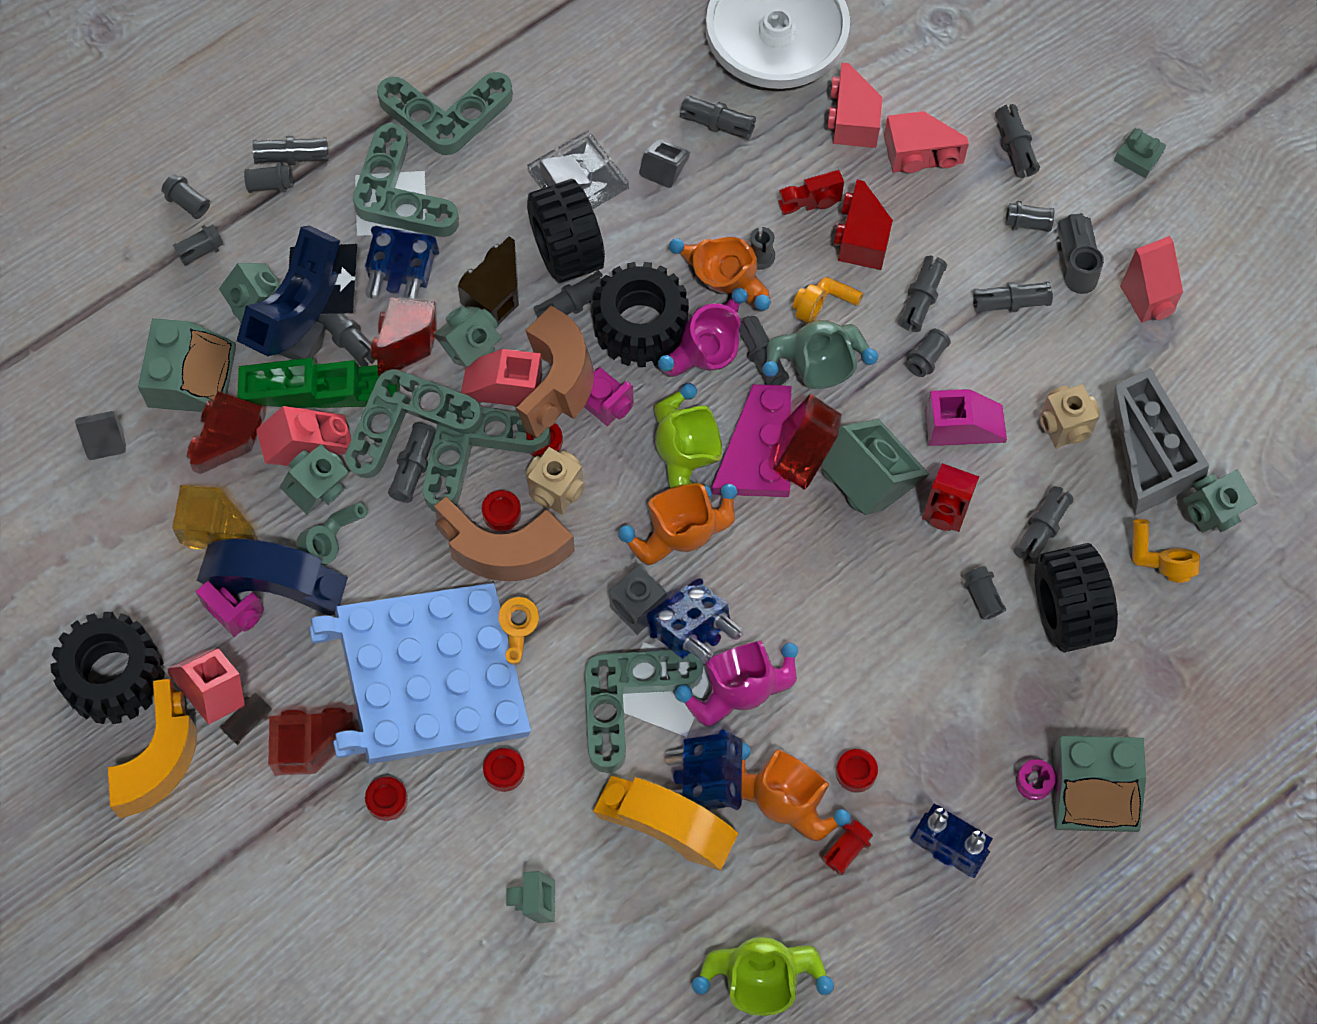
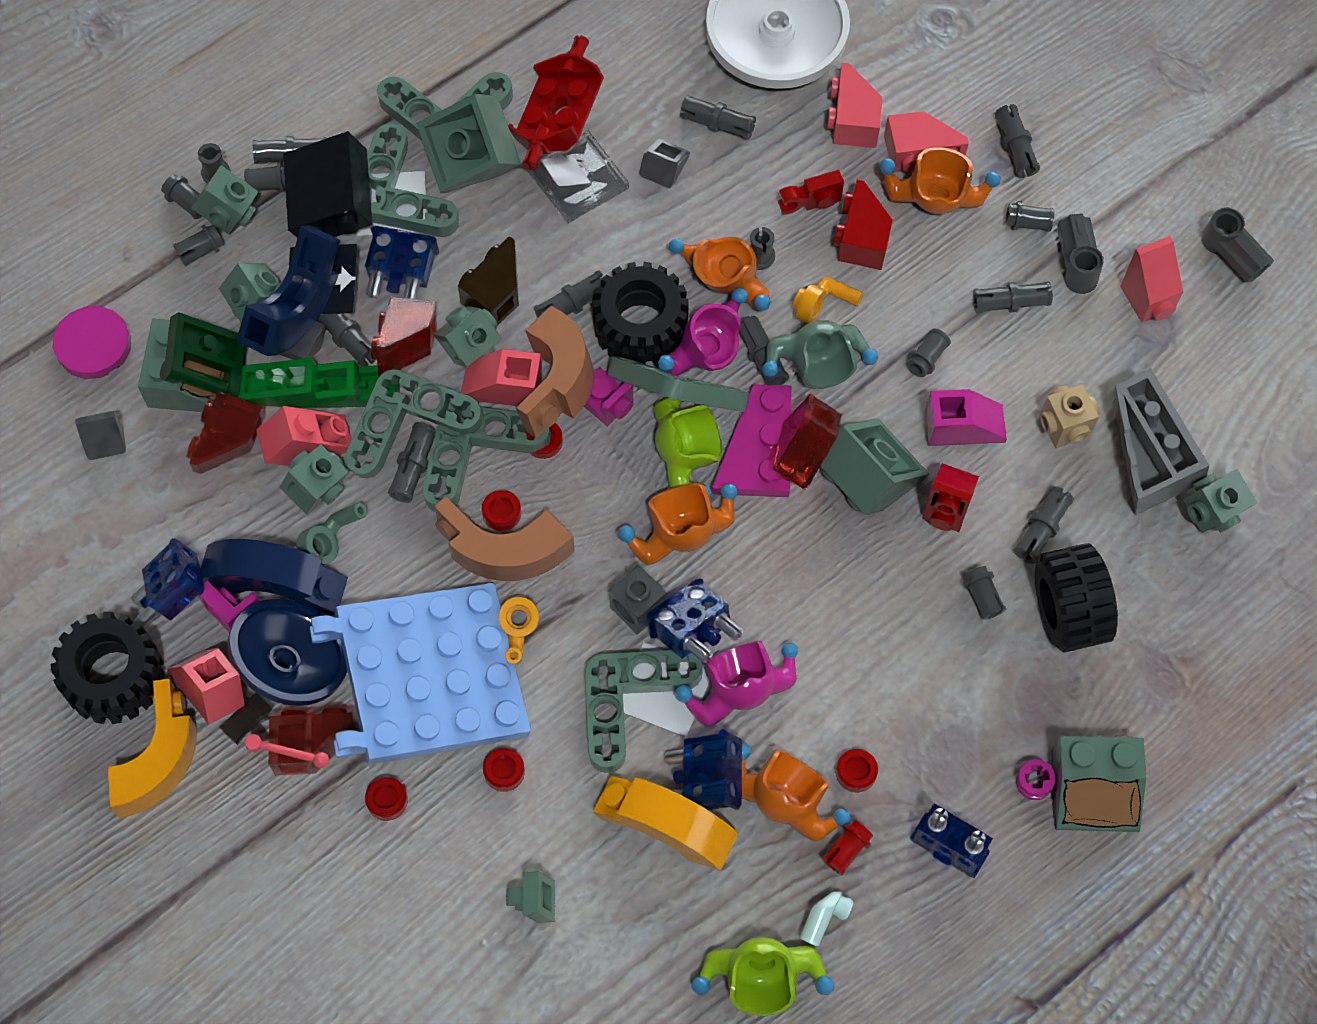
(91, 342): none -> dark pink tile
(169, 583): none -> clear blue piece
(205, 345): none -> dark green plate
(207, 517): clear yellow slope -> none
(211, 160): none -> dark grey pin
(226, 200): none -> sand green brick
(254, 744): none -> coral hinge
(279, 634): none -> dark blue dish
(328, 186): none -> black brick
(468, 142): none -> sand green slope
(555, 480): tan brick -> none
(561, 82): none -> red plate
(566, 230): black tyre -> none
(676, 386): none -> sand green beam
(821, 914): none -> light aqua arm
(922, 293): dark grey pin -> none
(938, 182): none -> orange piece
(1140, 152): sand green tile -> none
(1174, 563): light orange plate -> none
(1237, 246): none -> dark grey piece

